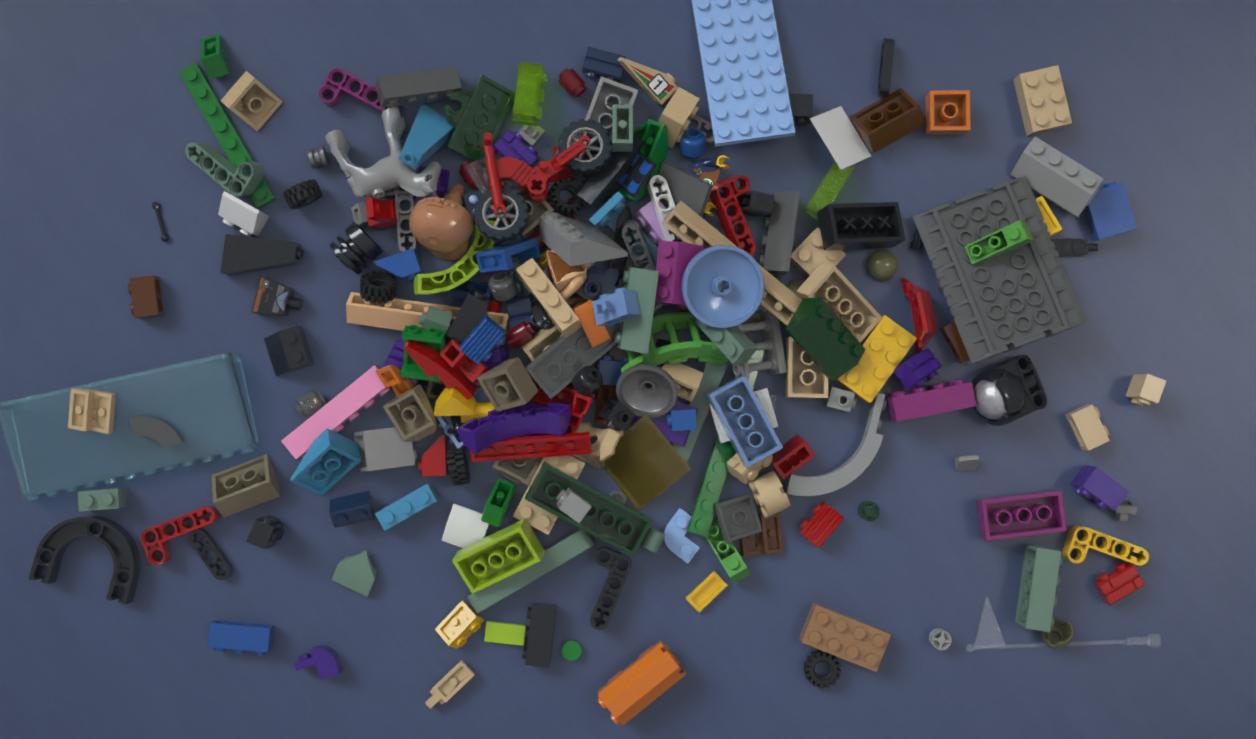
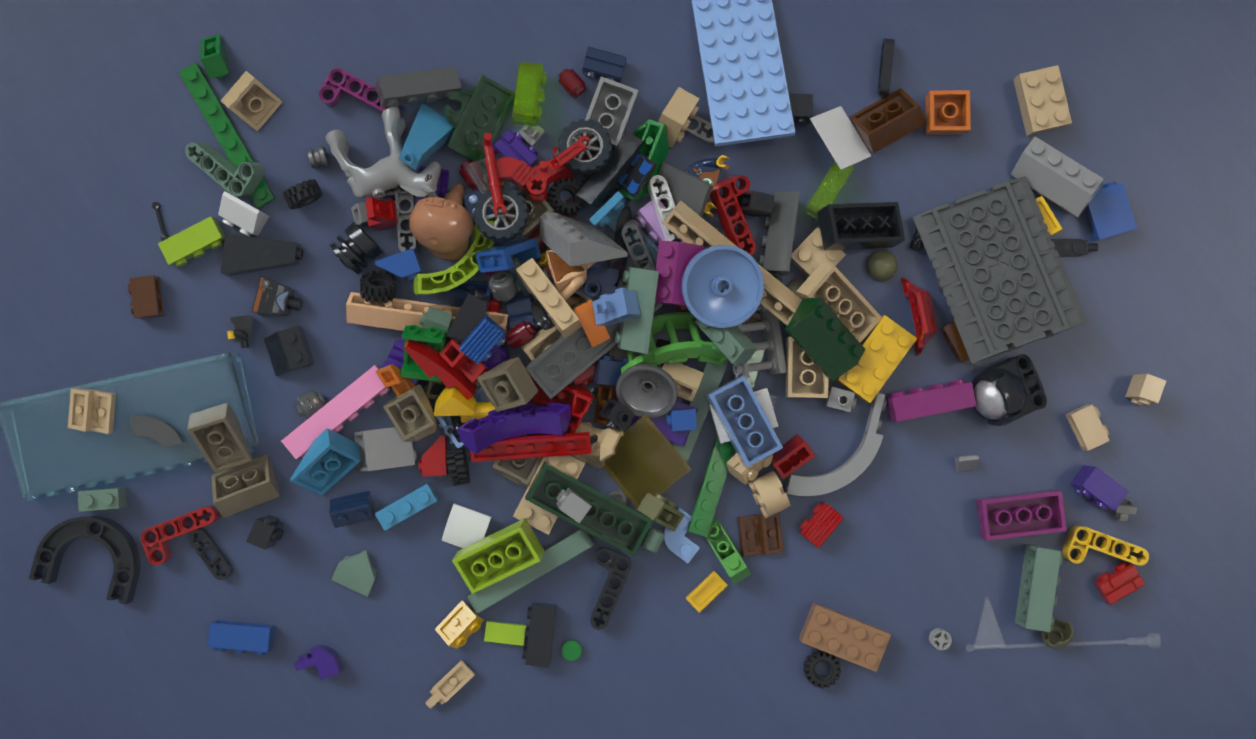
(192, 242): none -> lime brick
(219, 437): none -> dark tan slope
(242, 330): none -> black piece
(498, 502): green brick -> none
(587, 380): black head -> none
(622, 128): sand green brick -> none
(640, 683): orange brick -> none
(653, 82): slope -> none
(661, 511): none -> olive brick
(693, 143): blue head -> none
(738, 517): dark grey tile -> none
(871, 508): clear green wheel -> none
(917, 369): dark purple brick -> none
(999, 242): bright green slope -> none

